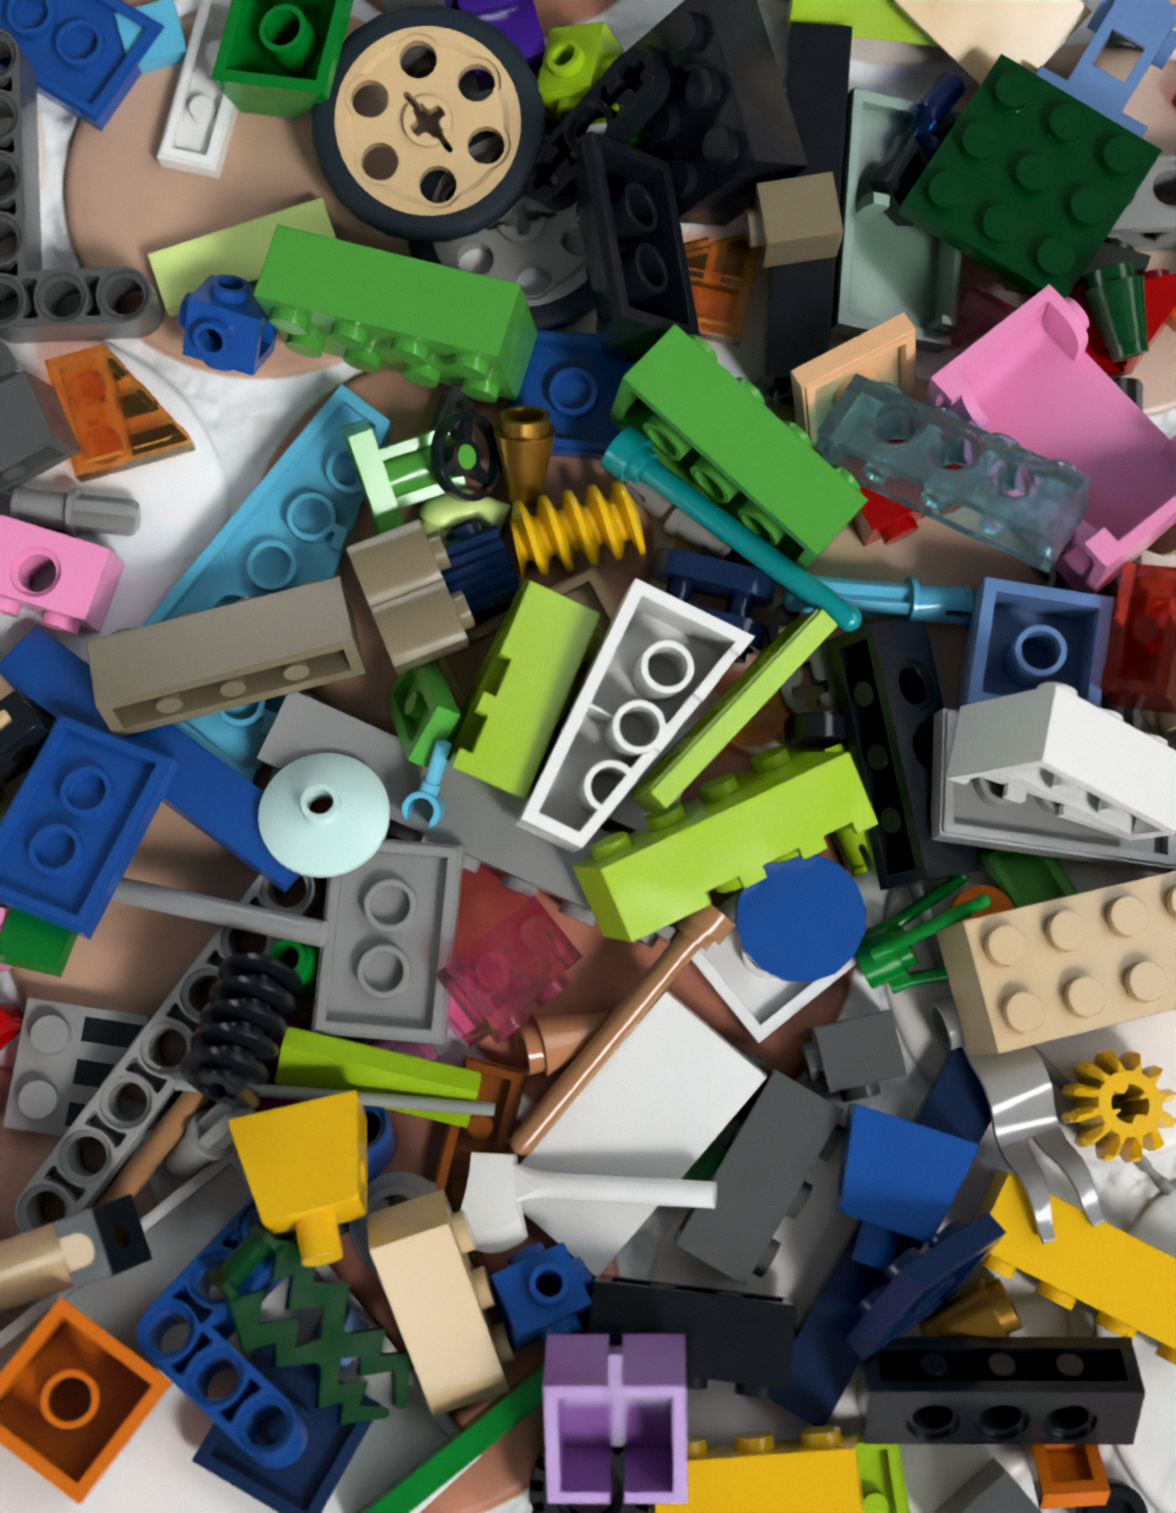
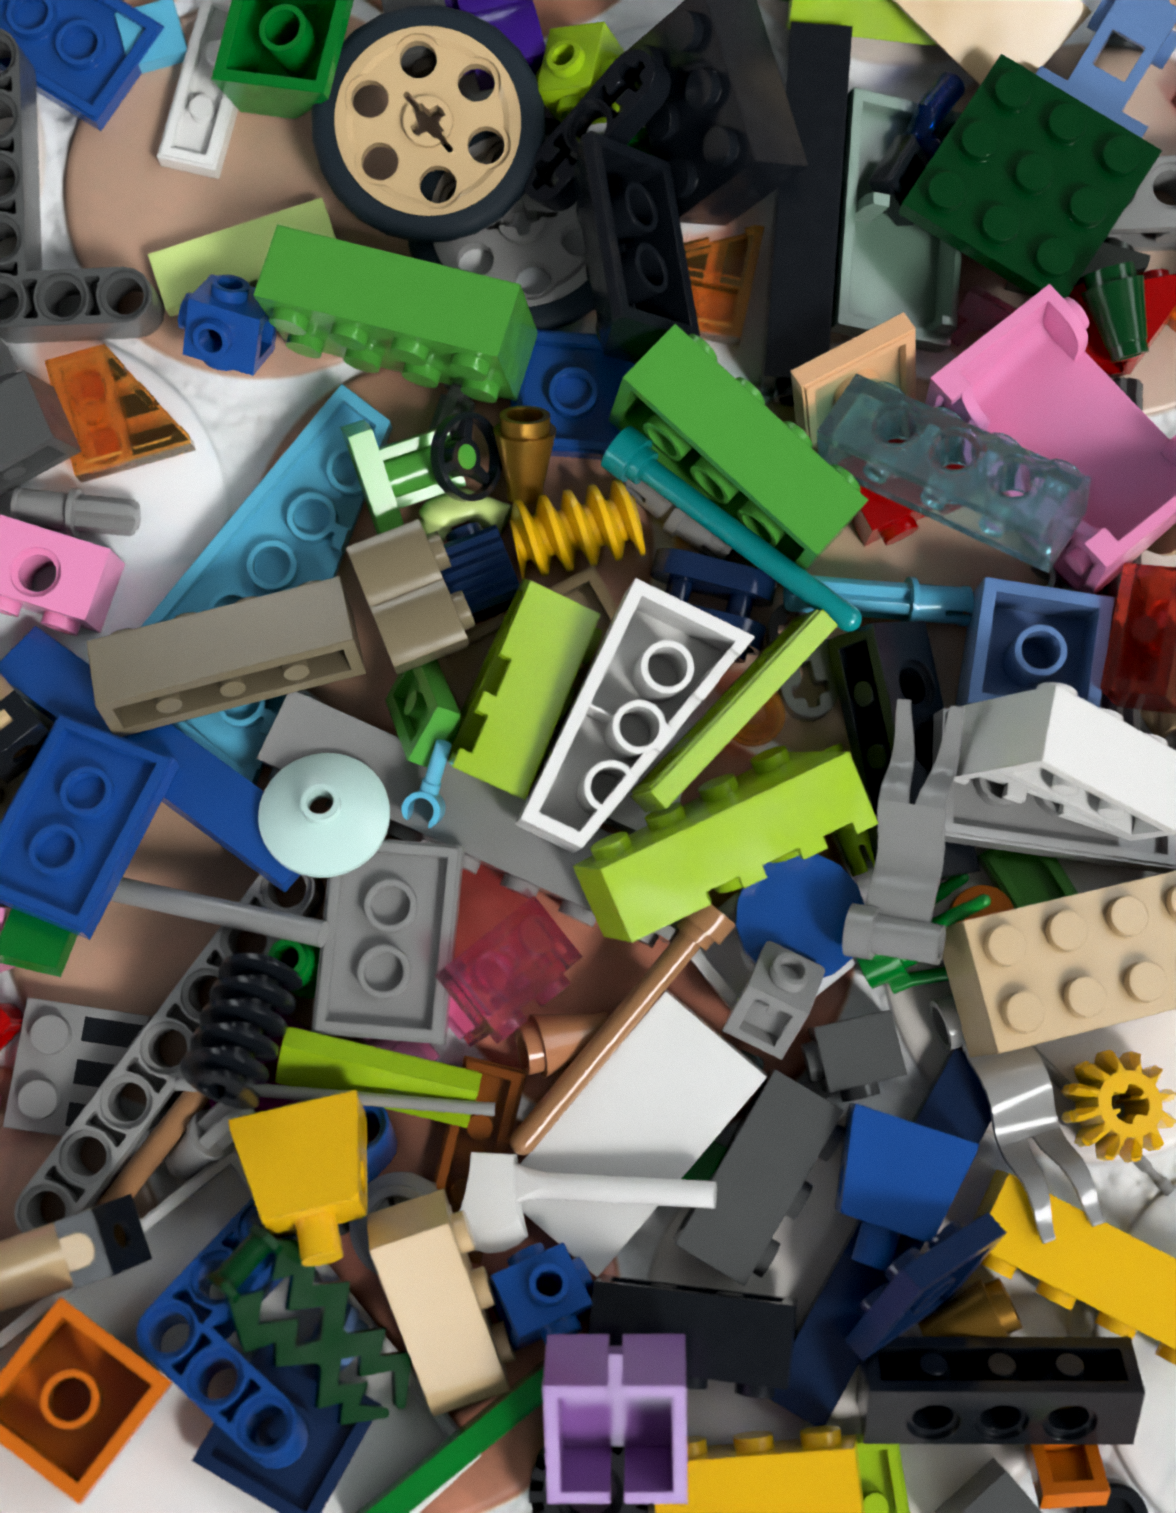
(775, 1000): none -> light grey bracket
(795, 220): dark tan brick -> none
(815, 730): black tile -> none
(909, 852): none -> light grey flag

